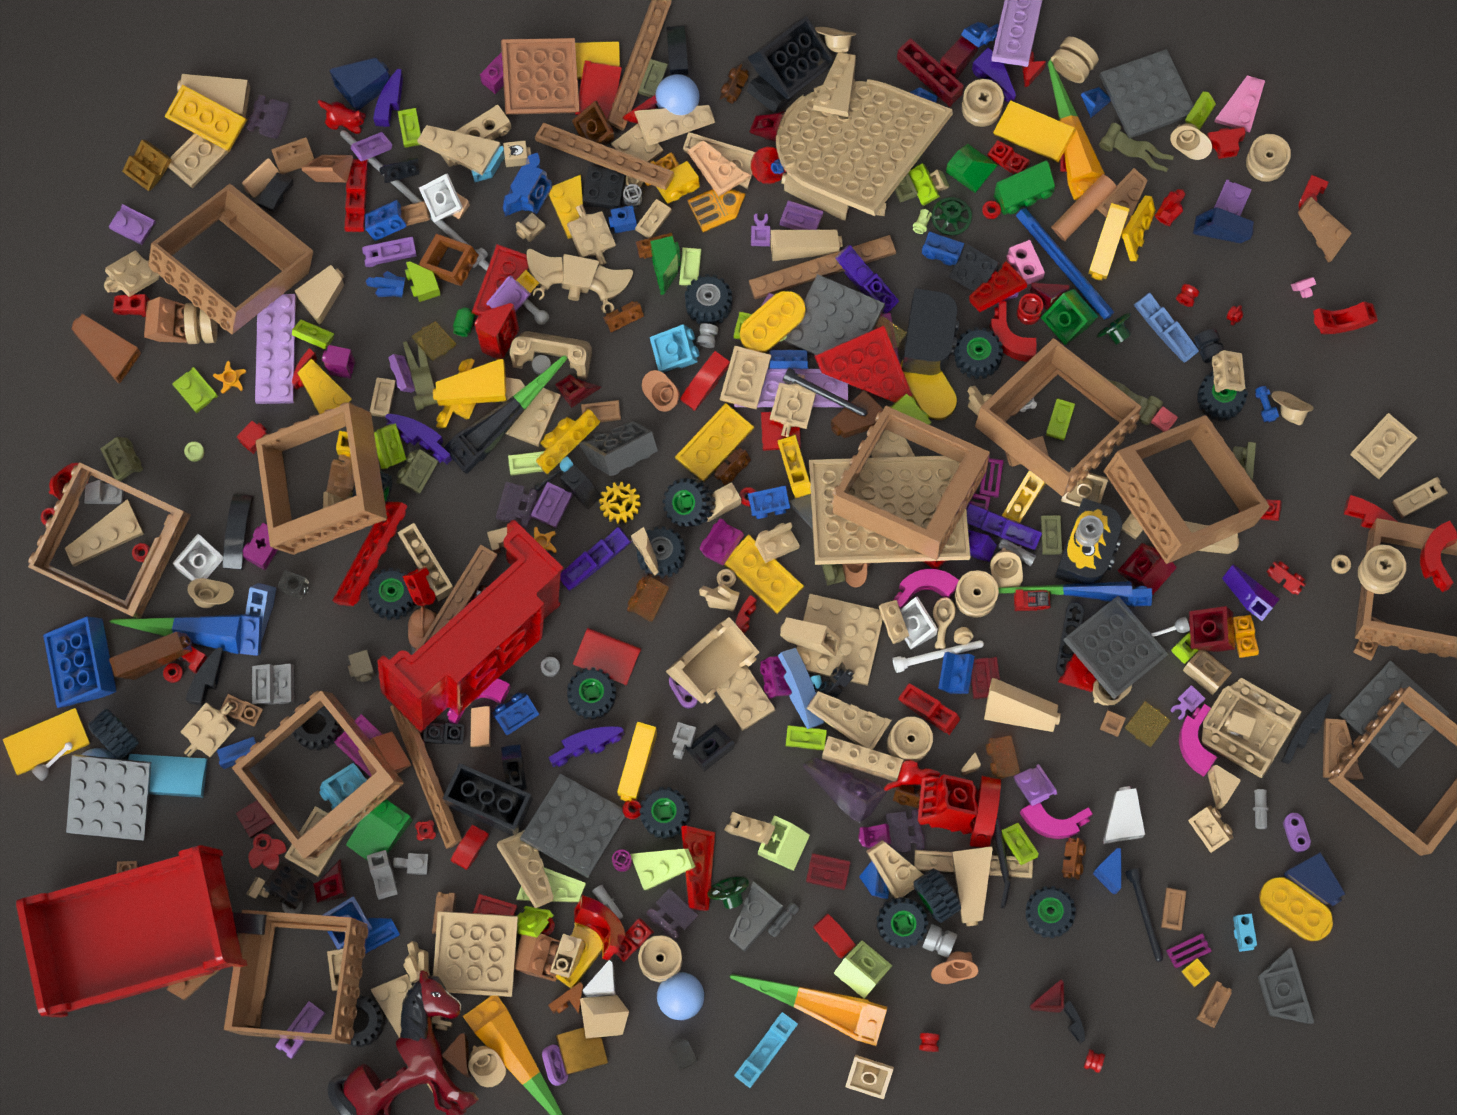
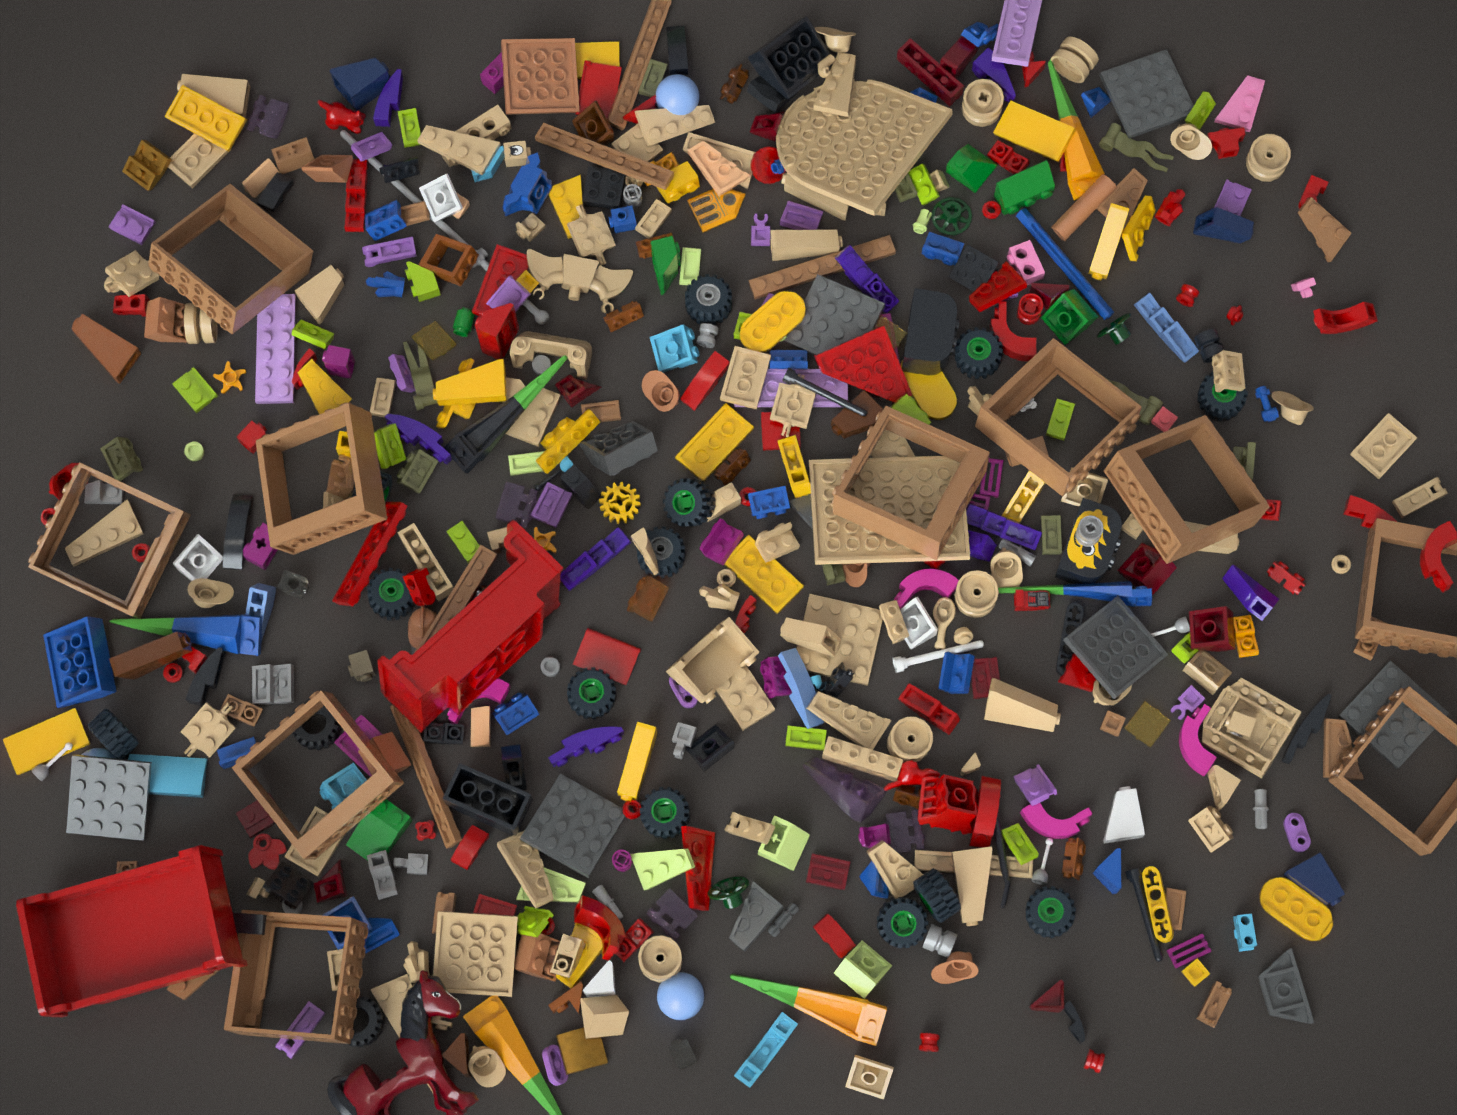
(463, 540): none -> lime plate
(823, 66): none -> tan arm
(1003, 757): clear orange bracket -> none
(1040, 876): none -> hinge
(1154, 905): none -> yellow beam
(1382, 569): tan wheel -> none

